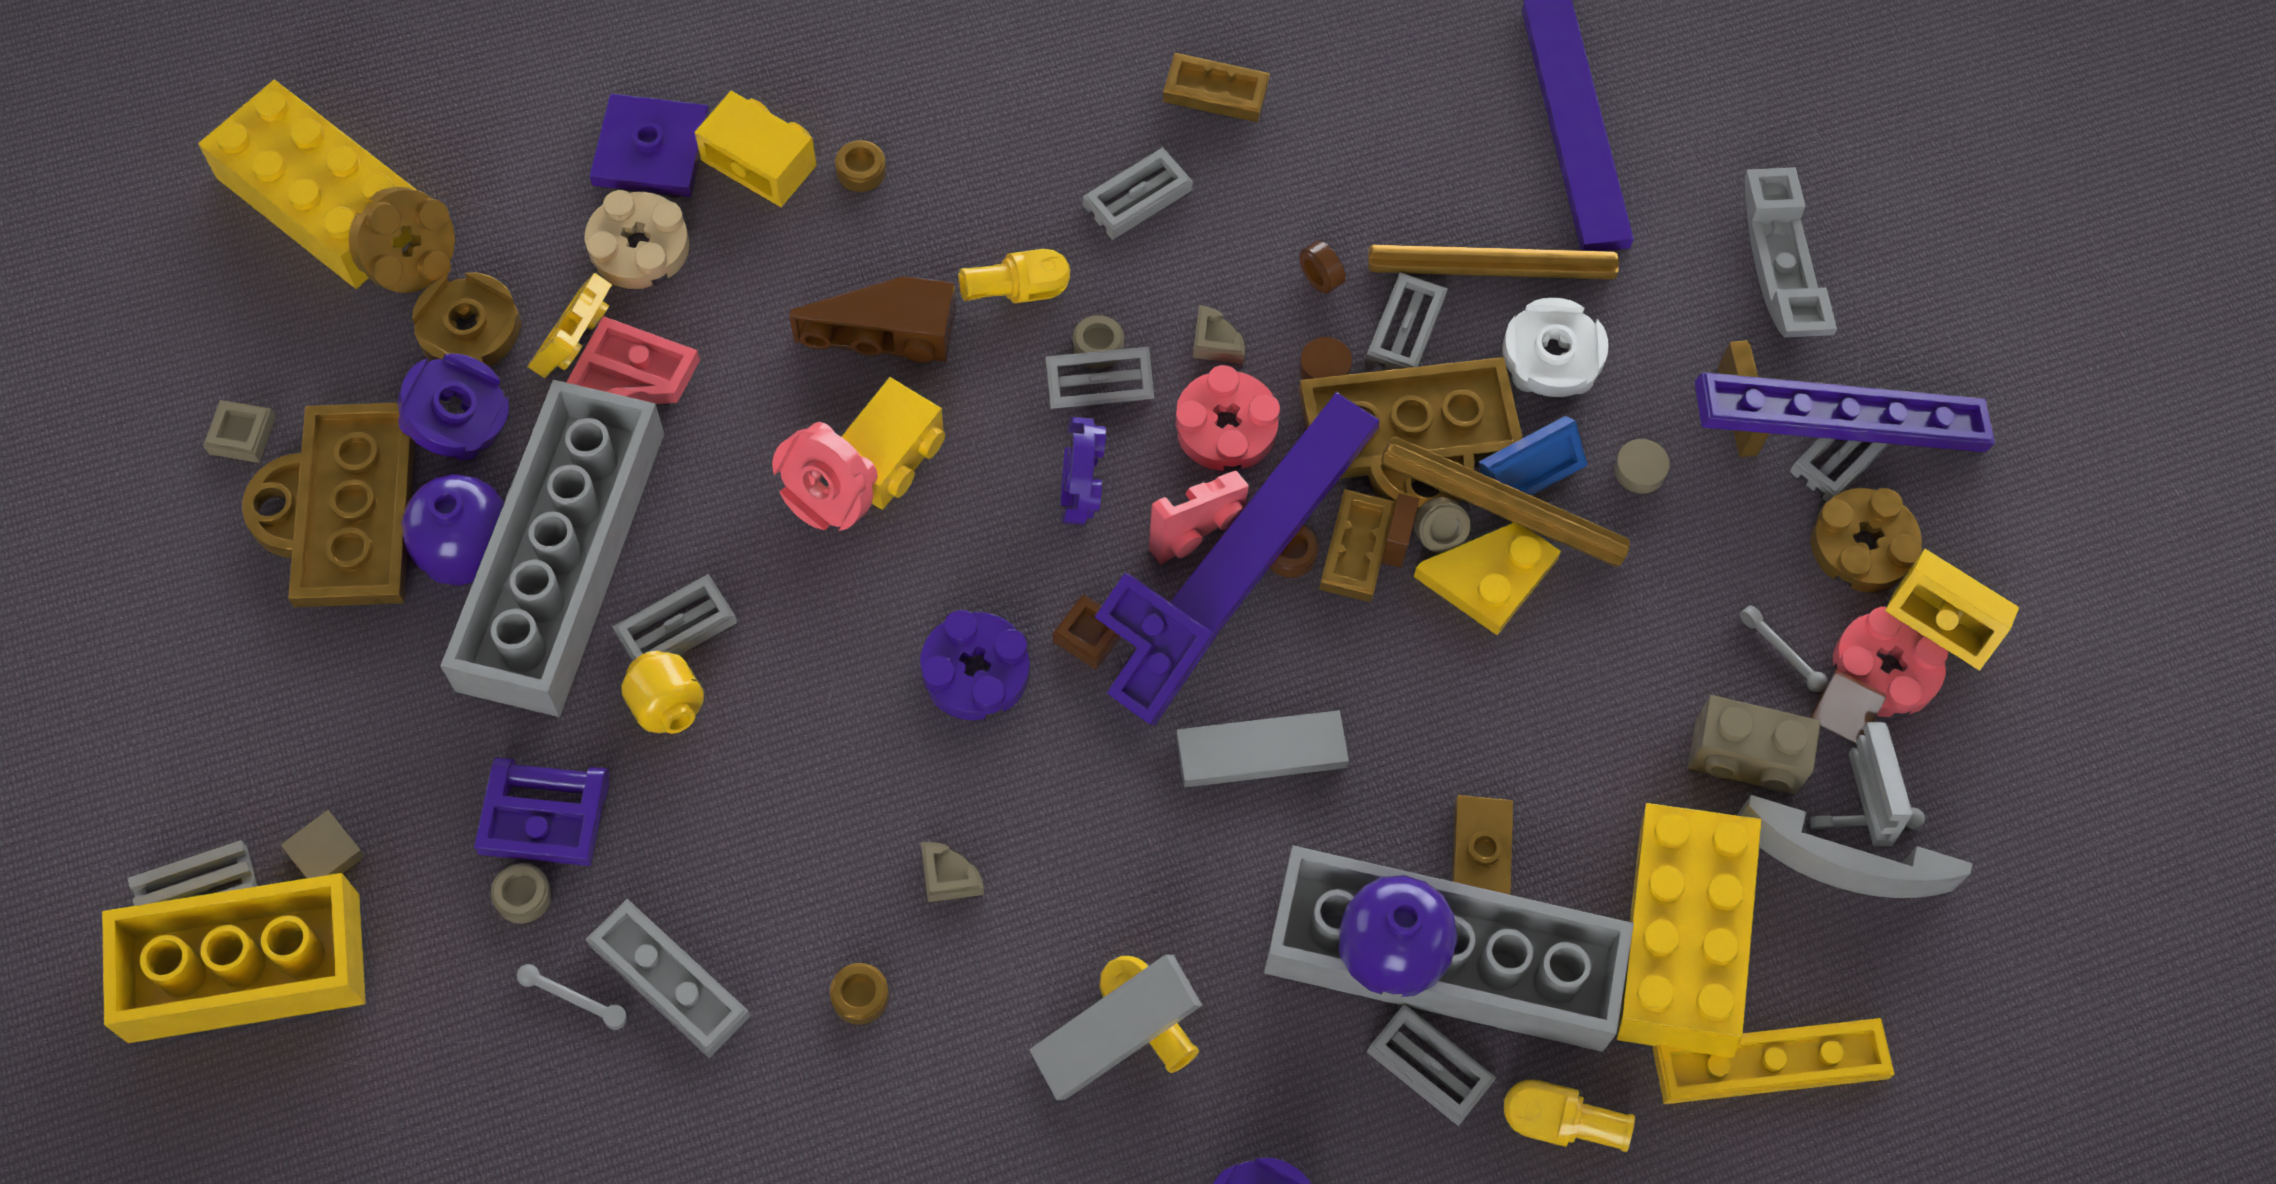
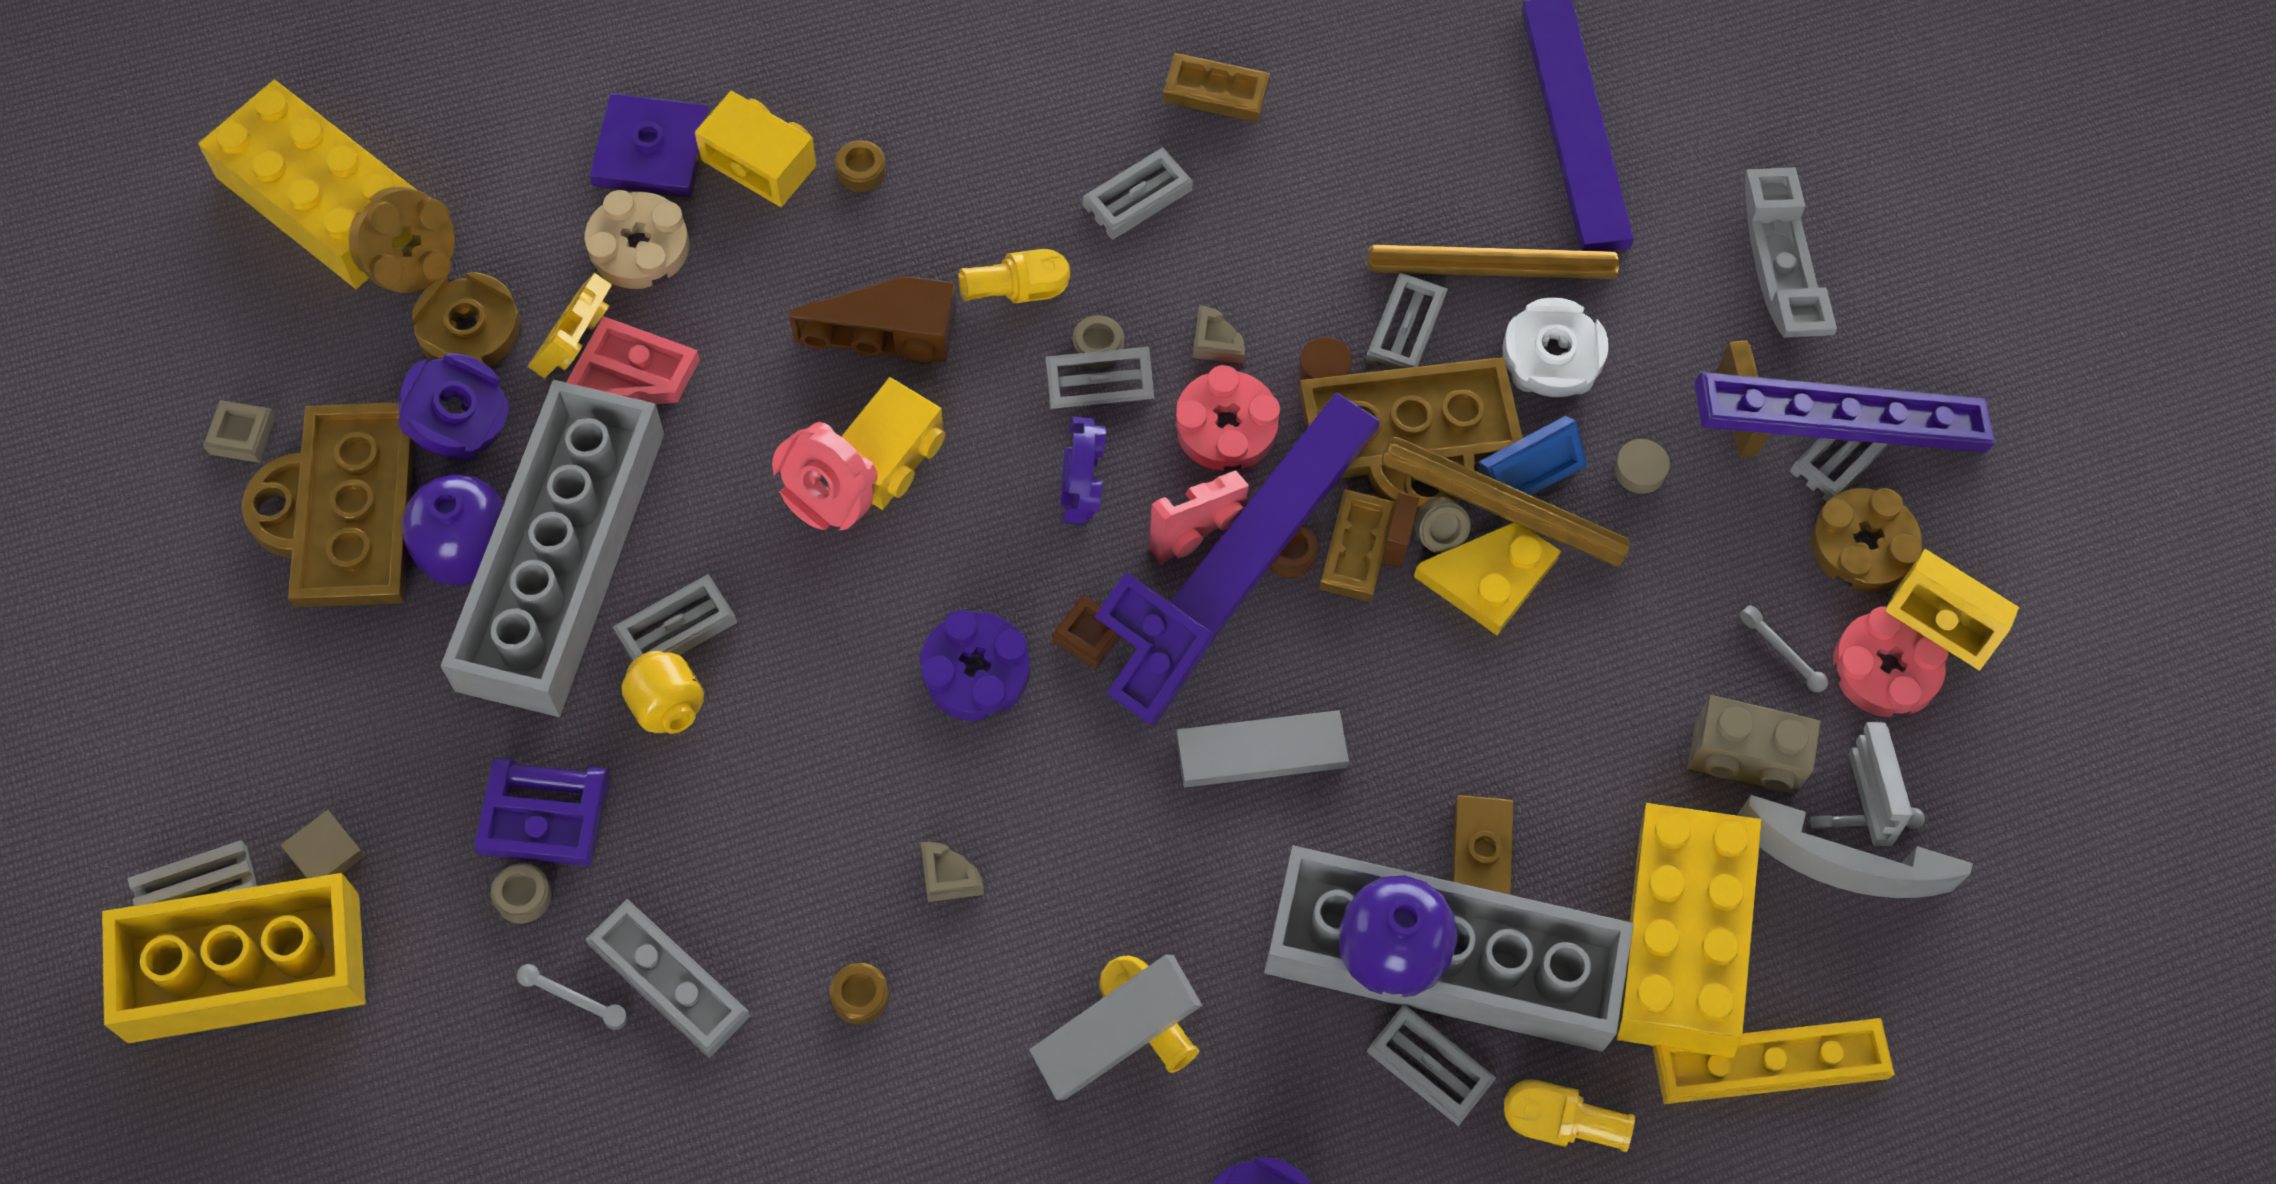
(1322, 267): reddish brown tile -> none
(1847, 705): tile -> none

